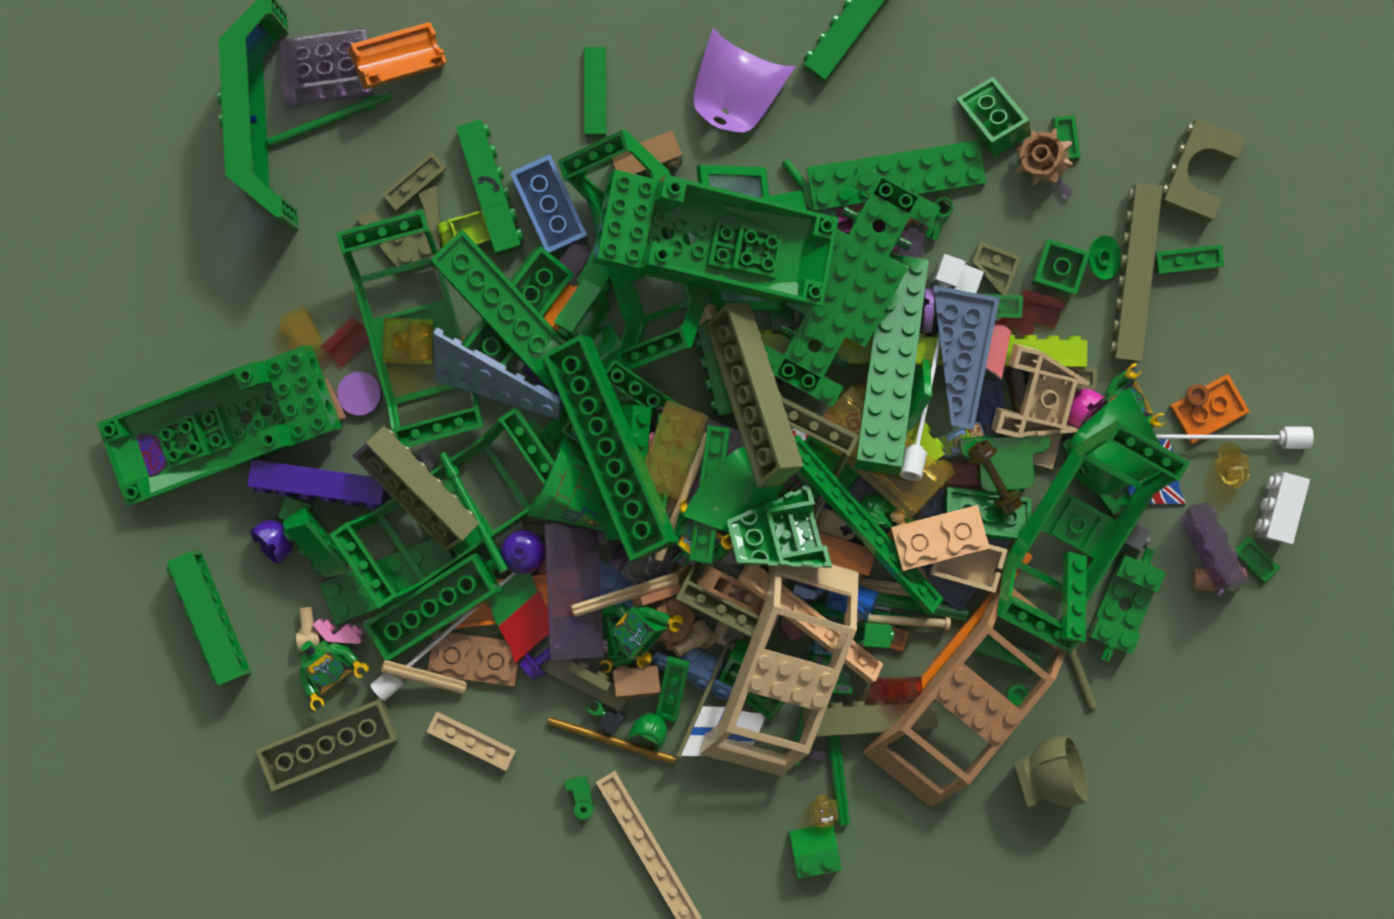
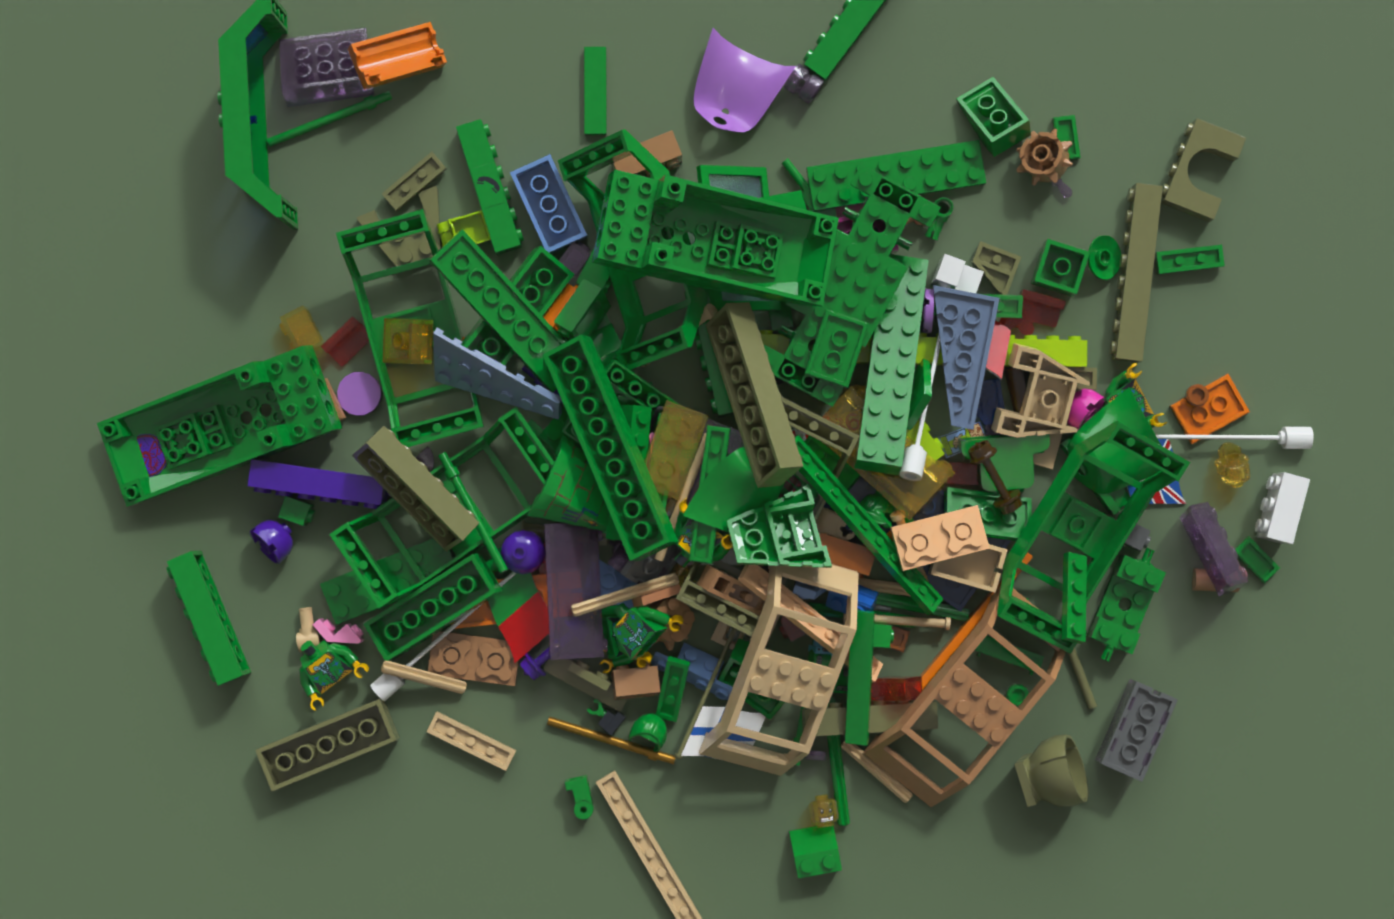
(315, 543): green slope -> none
(699, 636): tan pin -> none
(809, 89): none -> clear purple wheel
(836, 348): none -> green tile
(860, 680): none -> green tile
(879, 773): none -> tan axle
(915, 250): clear purple brick -> none
(1136, 730): none -> dark grey piece

